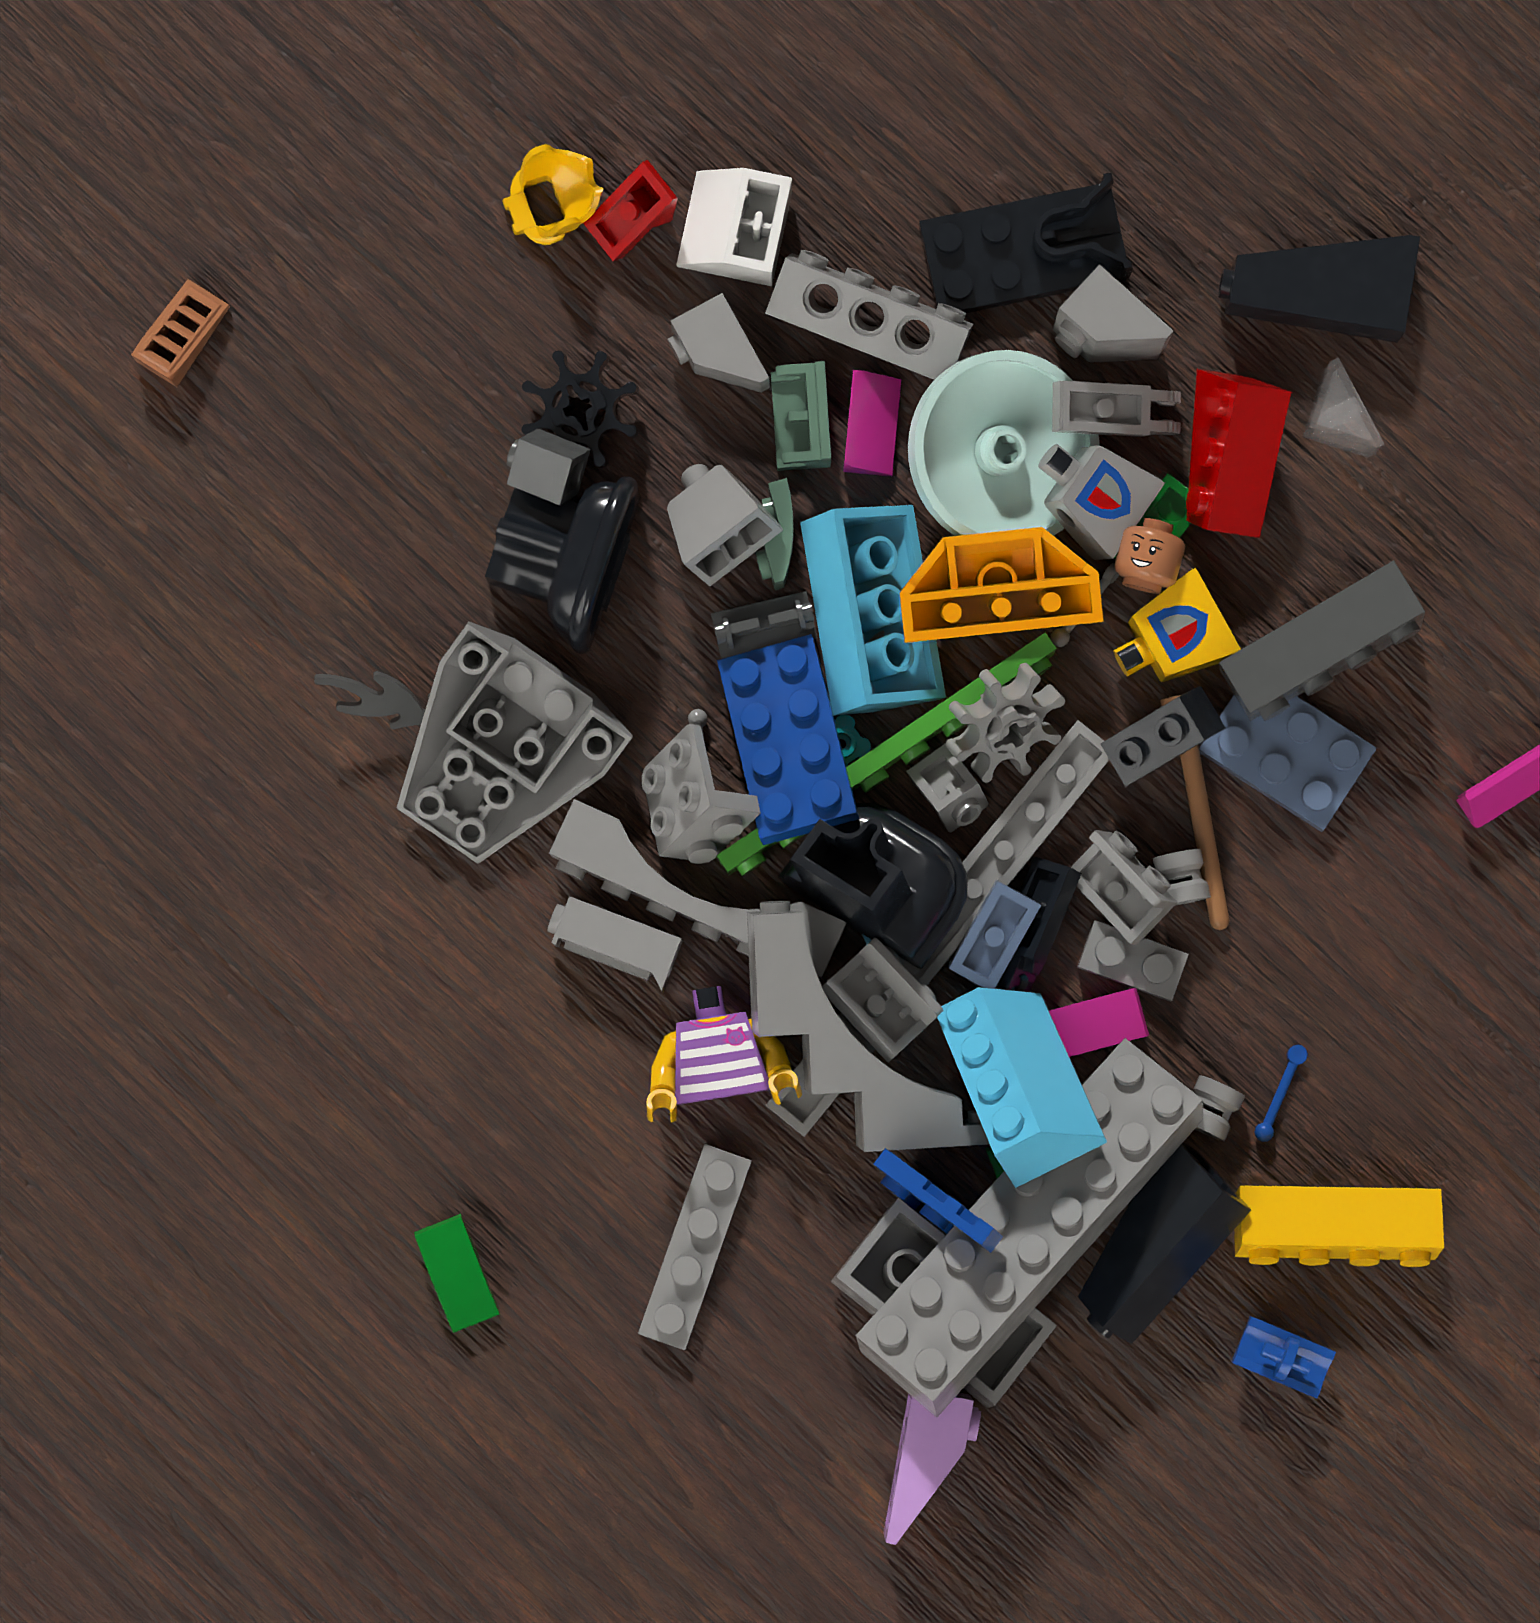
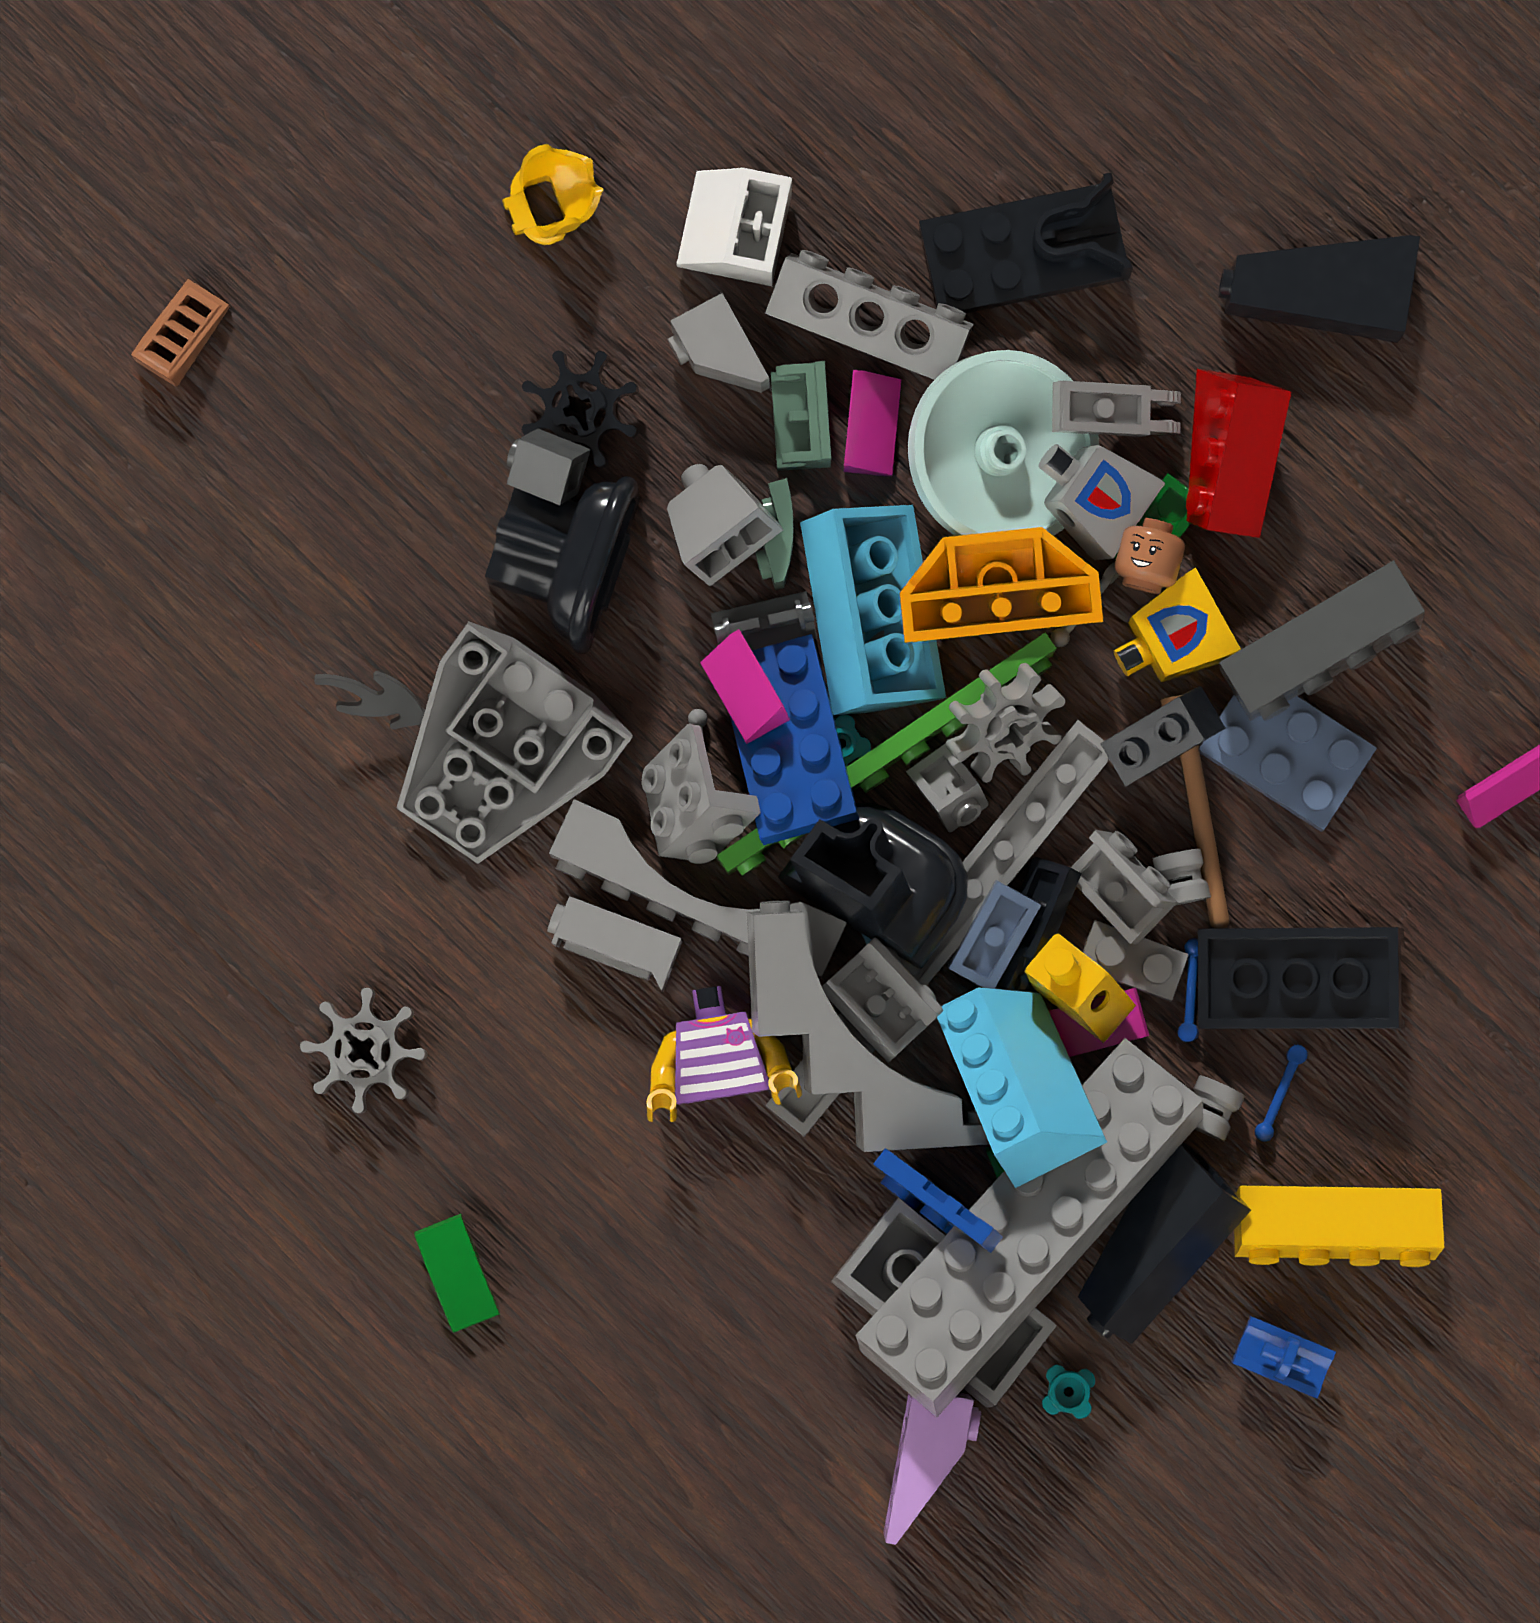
(345, 1066): none -> light grey gear
(632, 211): red slope -> none
(694, 1247): light grey plate -> none
(744, 688): none -> dark pink slope
(1072, 982): none -> yellow torso
(1080, 1383): none -> teal plate
(1109, 323): light grey slope -> none
(1188, 1030): none -> blue hinge
(1300, 978): none -> black plate
(1340, 416): clear slope -> none

